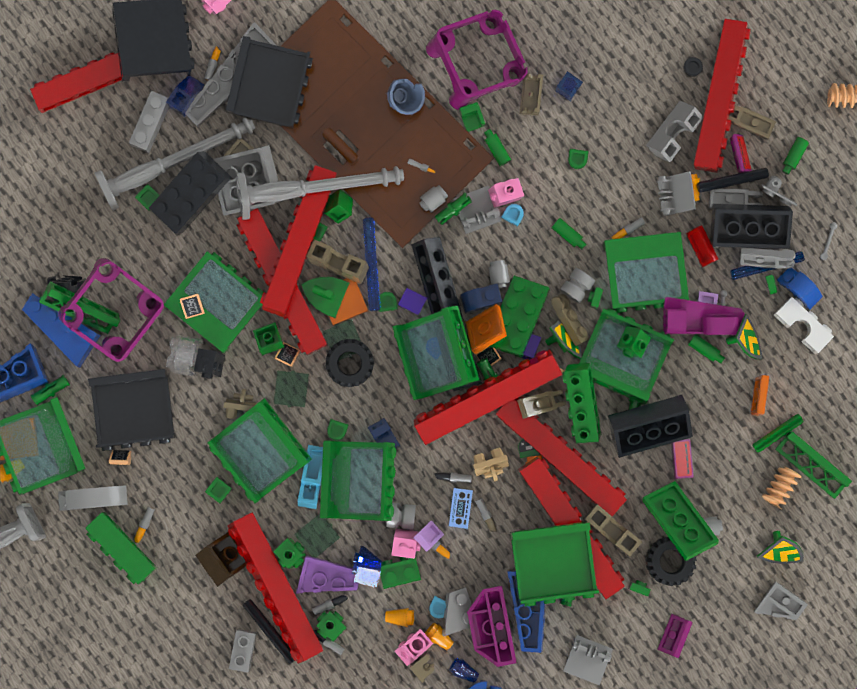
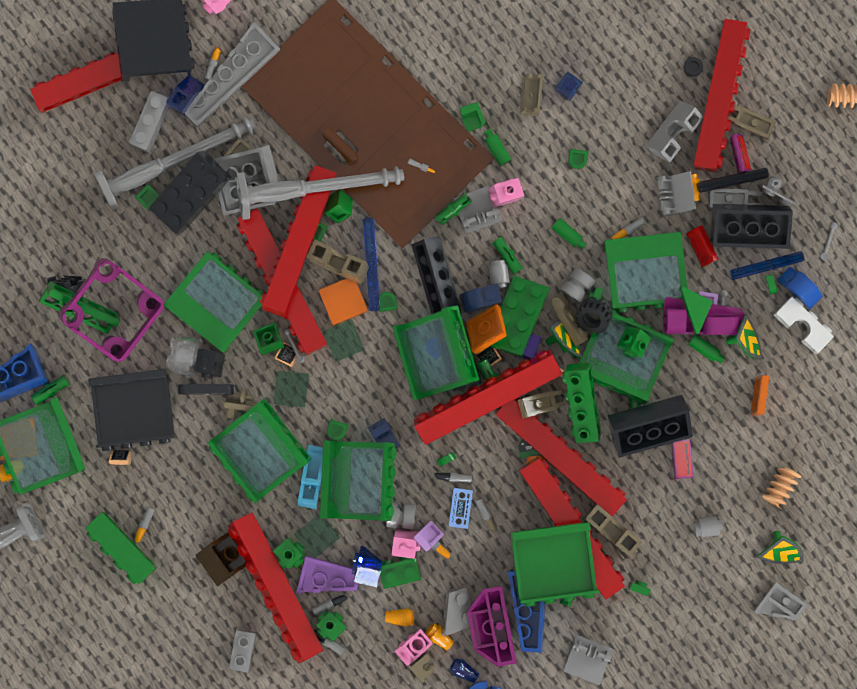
(63, 337): blue wedge -> none
(92, 498): light grey arch -> none
(192, 306): slope -> none
(201, 389): none -> black beam
(218, 490): green plate -> none
(268, 83): black panel -> none
(269, 630): black axle -> none
(299, 359): none -> light grey hinge
(325, 294): green shield -> none
(361, 375): black tyre -> none
(405, 96): sand blue helmet -> none
(412, 301): dark purple panel -> none
(433, 198): light grey brick -> none
(437, 607): medium azure tile -> none
(446, 459): none -> green tile
(465, 89): magenta piece -> none
(491, 467): tan hips -> none
(507, 255): none -> green pin
(513, 214): medium azure tile -> none
(589, 323): none -> black tyre
(661, 576): black tyre -> none
(675, 635): magenta slope -> none
(680, 520): green plate -> none
(696, 307): none -> green tile
(767, 258): light grey hinge -> none
(778, 433): green axle -> none
(795, 155): green cylinder -> none
(818, 459): green fence -> none

